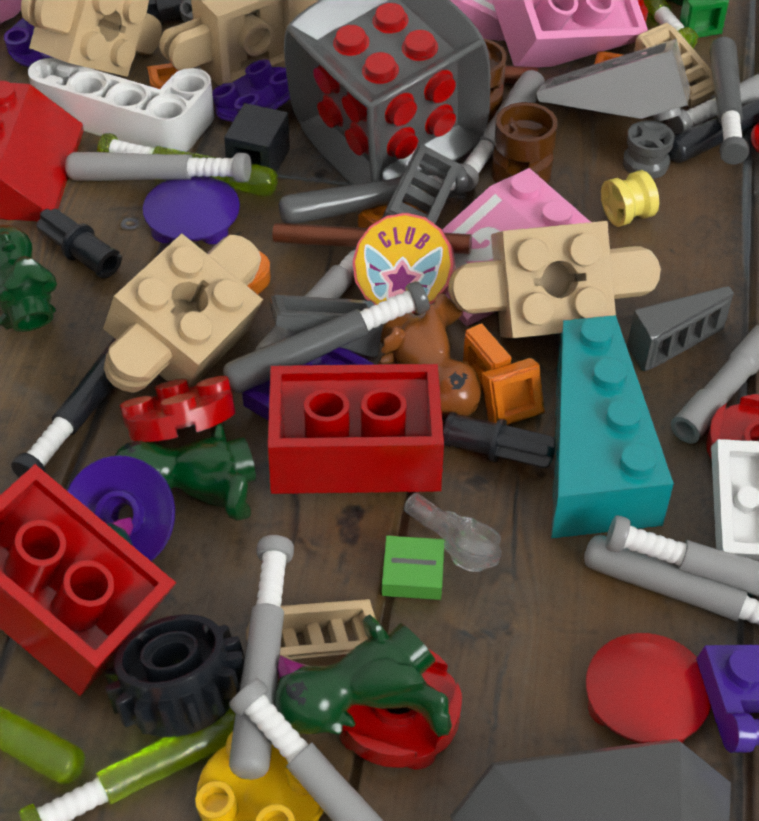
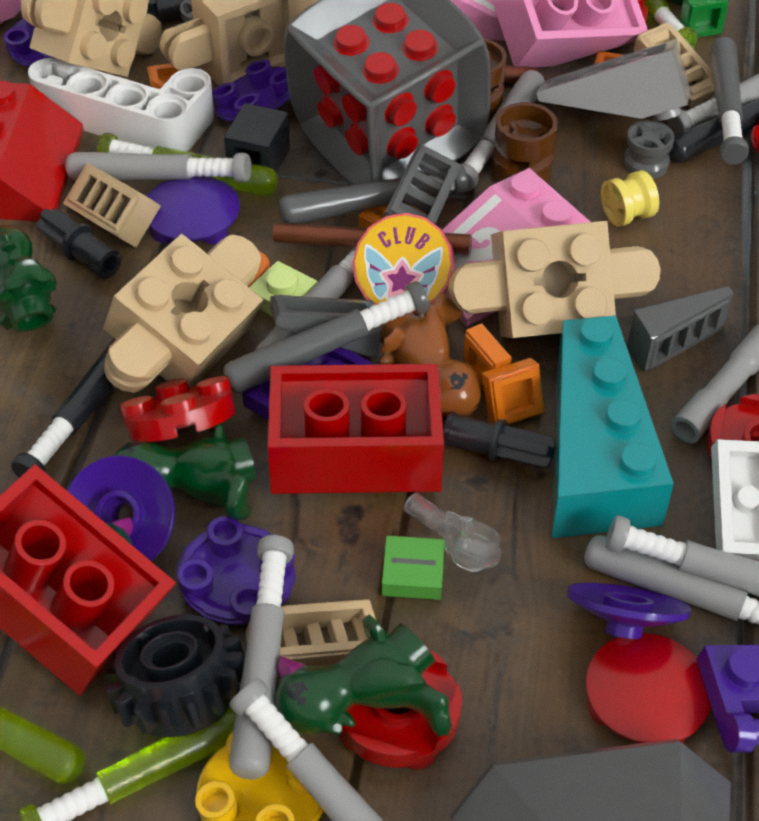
(133, 220): none -> tan slope
(223, 572): none -> dark purple dish
(281, 281): none -> yellowish green plate
(627, 607): none -> dark purple dish

